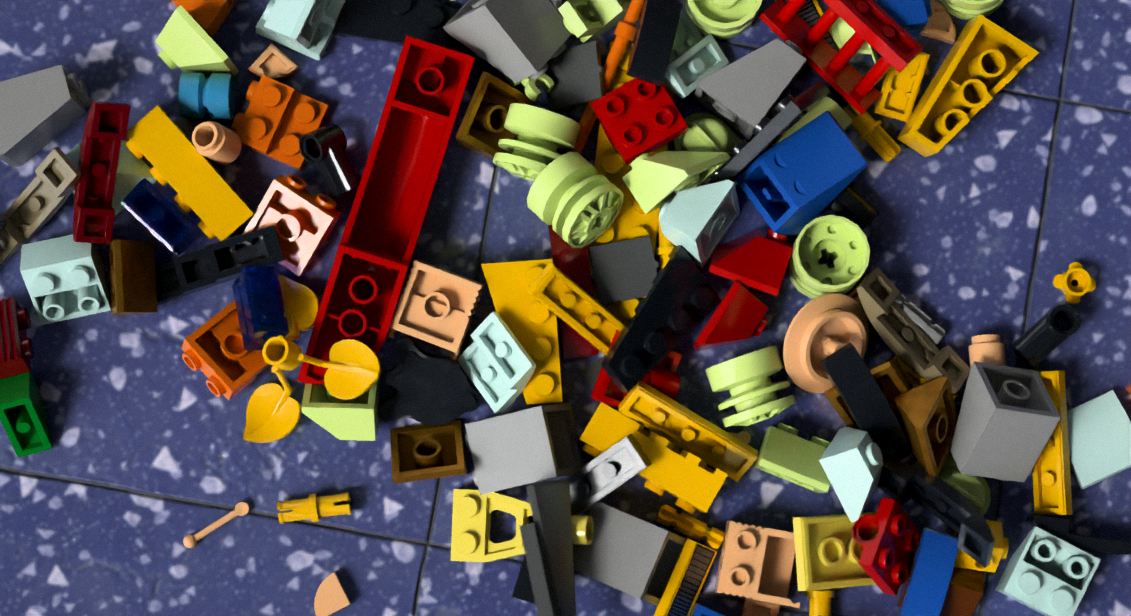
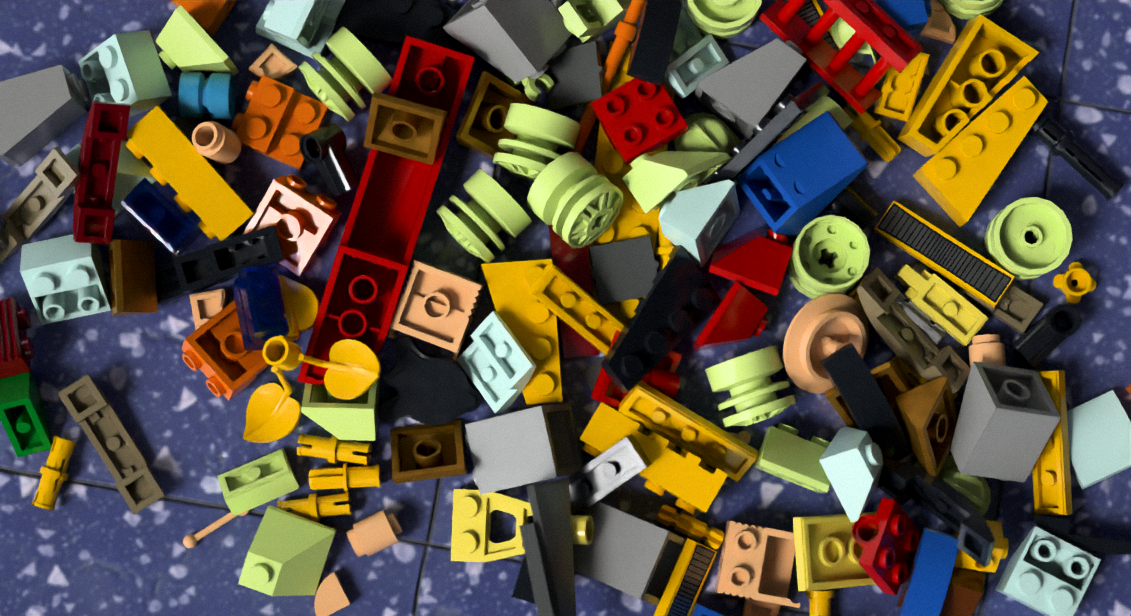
(54, 473): none -> yellow pin
(113, 443): none -> dark tan slope
(126, 72): none -> light aqua slope
(207, 305): none -> light nougat tile
(258, 482): none -> yellowish green slope
(287, 555): none -> yellowish green slope
(334, 449): none -> yellow pin
(345, 74): none -> yellowish green wheel
(345, 477): none -> yellow axle
(374, 533): none -> light nougat brick
(404, 128): none -> pearl gold slope
(483, 216): none -> yellowish green wheel
(942, 304): none -> light yellow hinge
(944, 254): none -> tile
(975, 157): none -> yellow wedge
(1014, 308): none -> dark tan slope
(1043, 225): none -> yellowish green wheel
(1064, 139): none -> black pin

